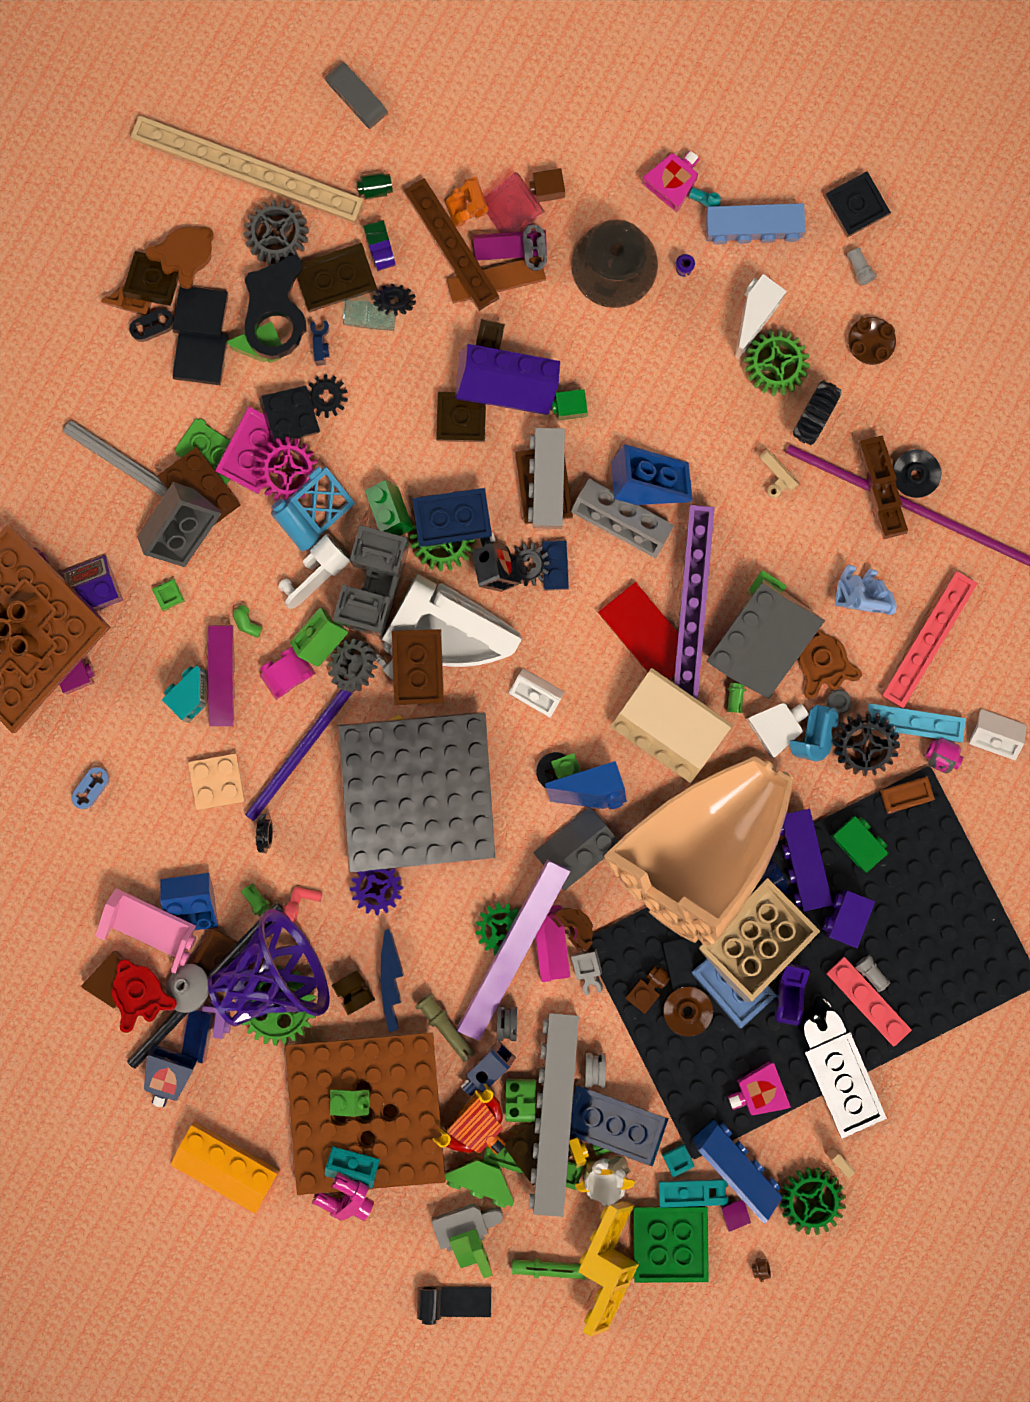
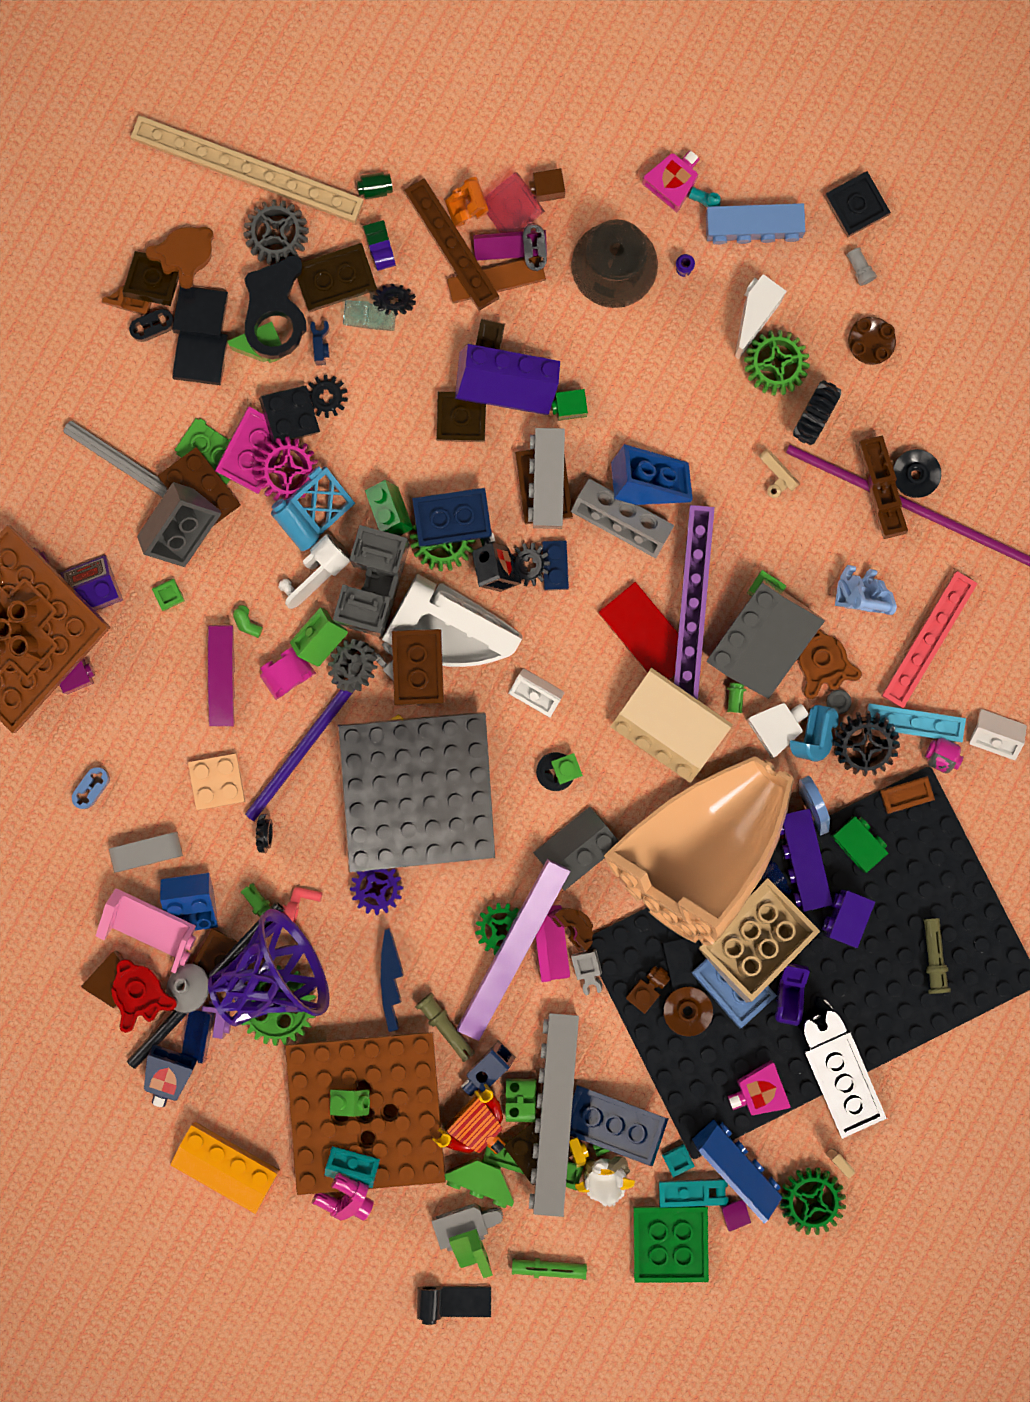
(145, 852): none -> light grey beam
(189, 695): teal slope -> none
(353, 992): dark brown wheel -> none
(356, 95): dark grey beam -> none
(509, 1028): dark grey wheel -> none
(592, 788): blue slope -> none
(595, 1070): light grey wheel -> none
(607, 1267): yellow bracket -> none
(761, 1269): reddish brown plate -> none
(813, 800): none -> medium blue tile
(868, 968): light grey pin -> none
(868, 1001): coral plate -> none
(936, 967): none -> olive pin

